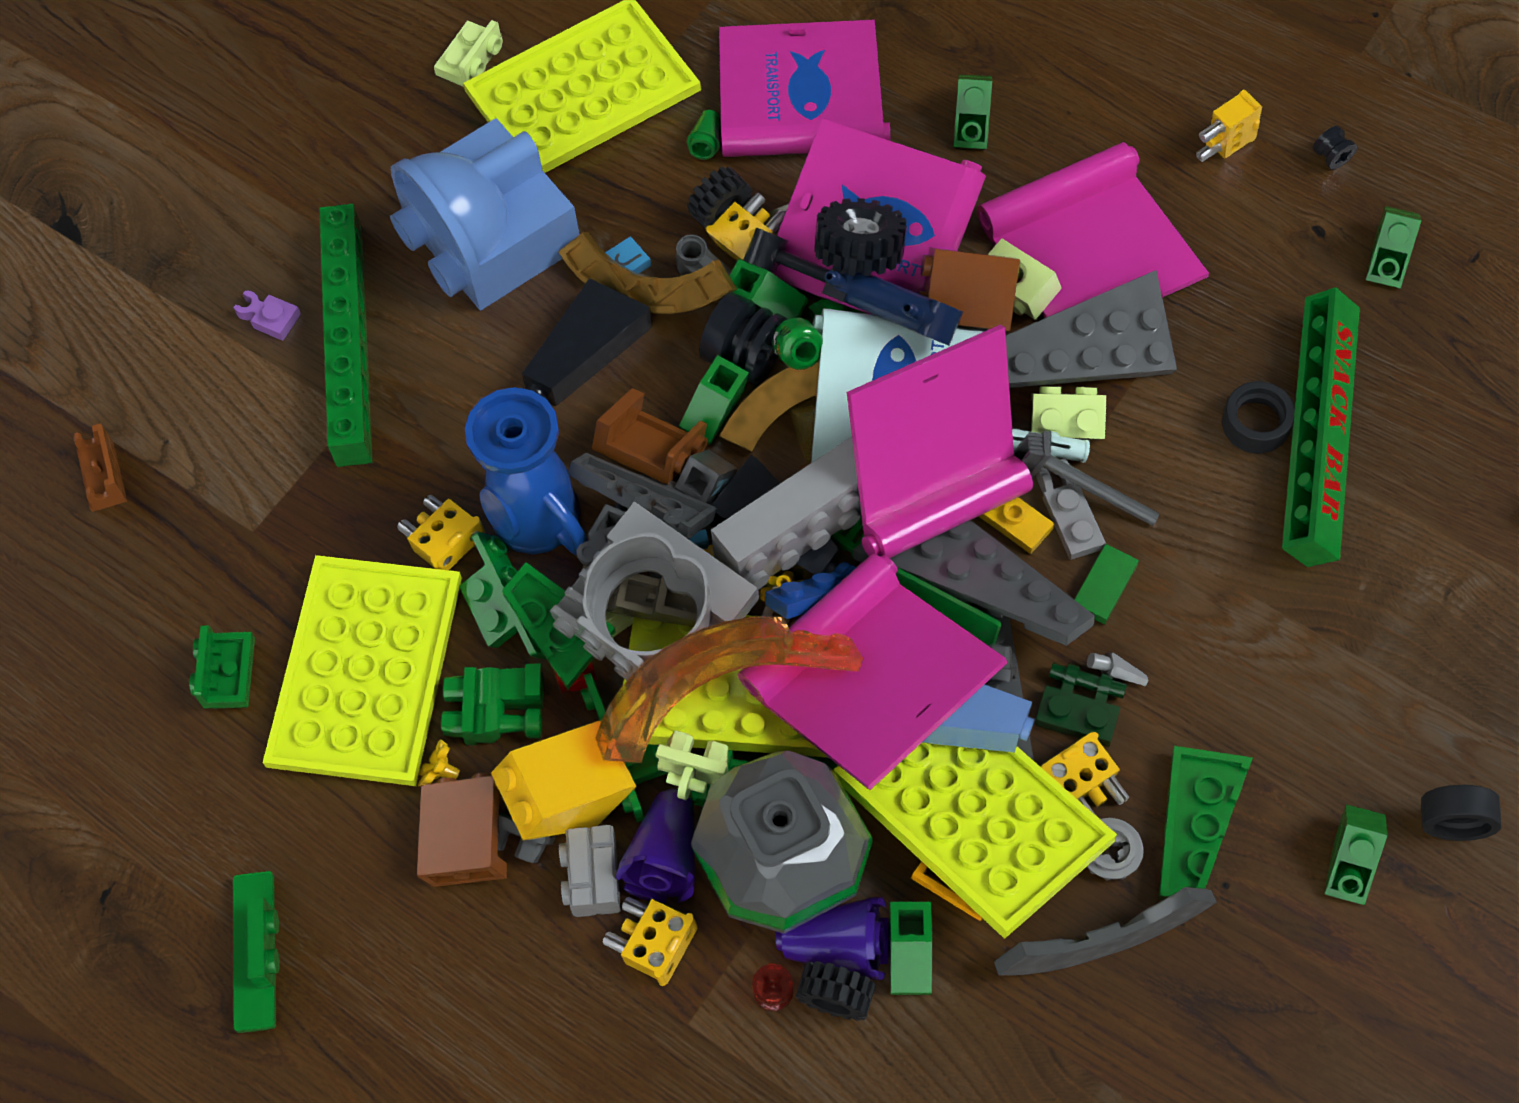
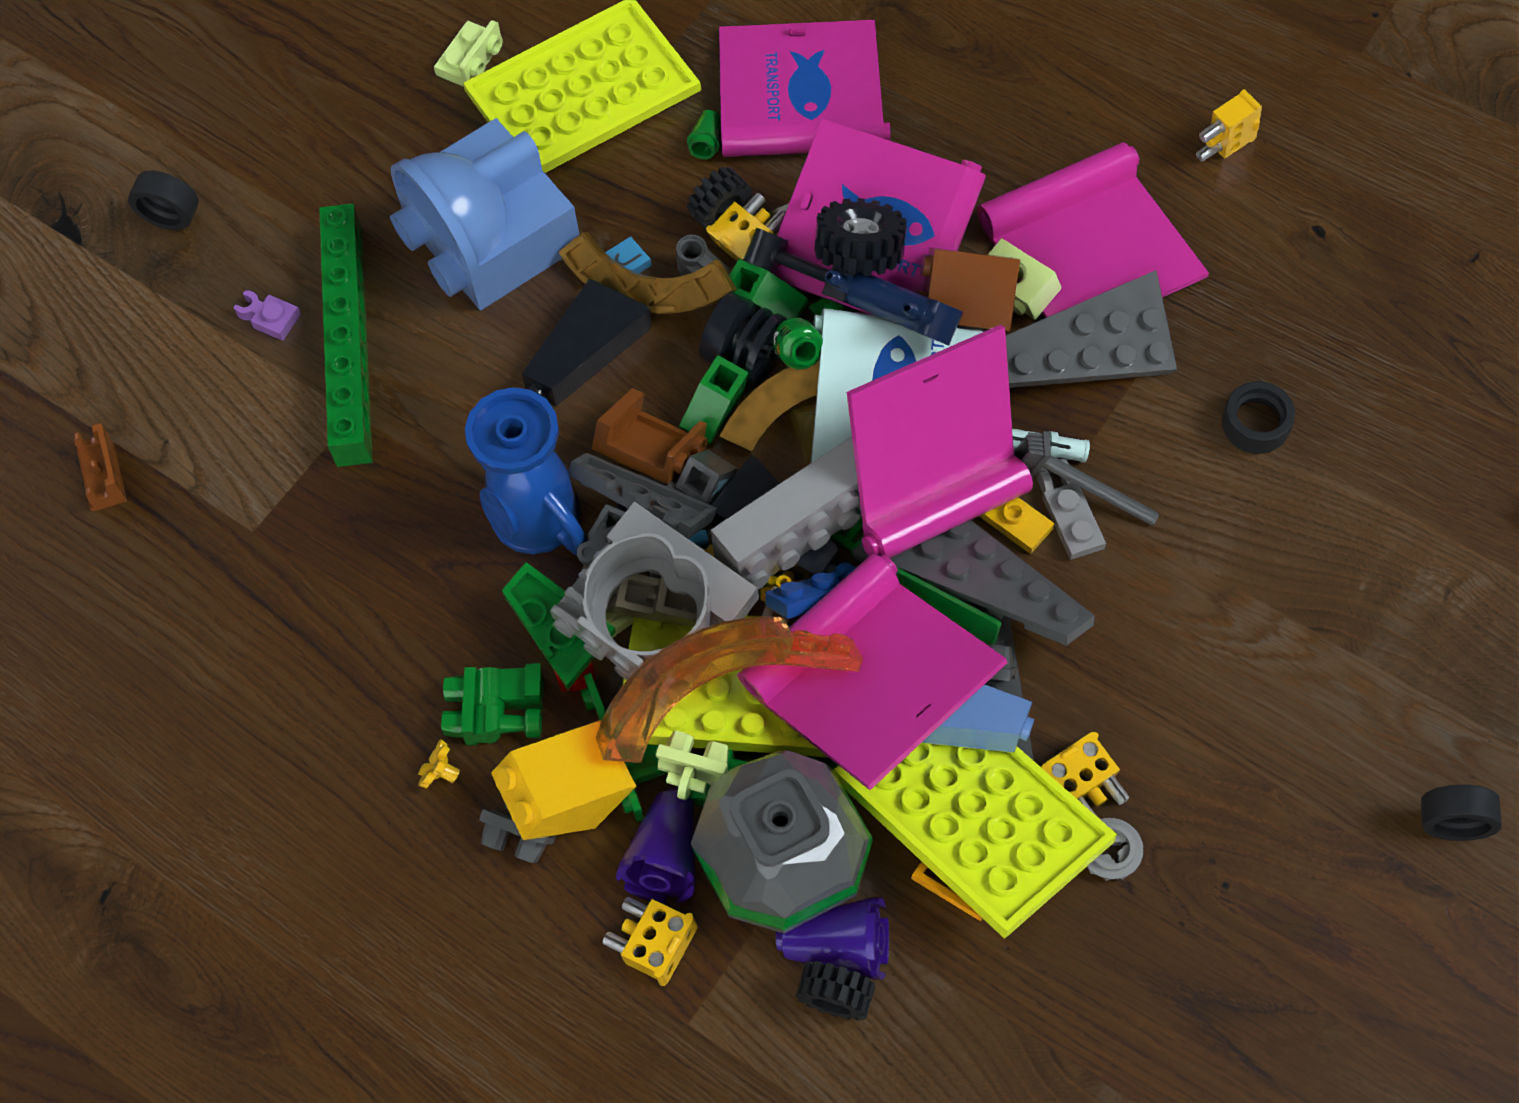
(163, 200): none -> black tyre
(222, 668): green bracket -> none
(254, 952): green bracket -> none
(363, 671): neon yellow plate -> none
(443, 535): yellow piece -> none
(459, 832): dark orange panel -> none
(485, 596): green bracket -> none
(591, 871): light grey brick -> none
(777, 994): clear red wheel -> none
(910, 948): green slope -> none
(972, 111): green slope -> none
(1065, 953): dark grey tile -> none
(1069, 414): yellowish green bracket -> none
(1078, 714): dark green plate -> none
(1106, 582): green tile -> none
(1117, 667): light grey bar -> none
(1198, 812): green wing -> none
(1321, 429): green brick -> none
(1335, 147): black wheel -> none
(1356, 854): green slope -> none
(1393, 246): green slope -> none

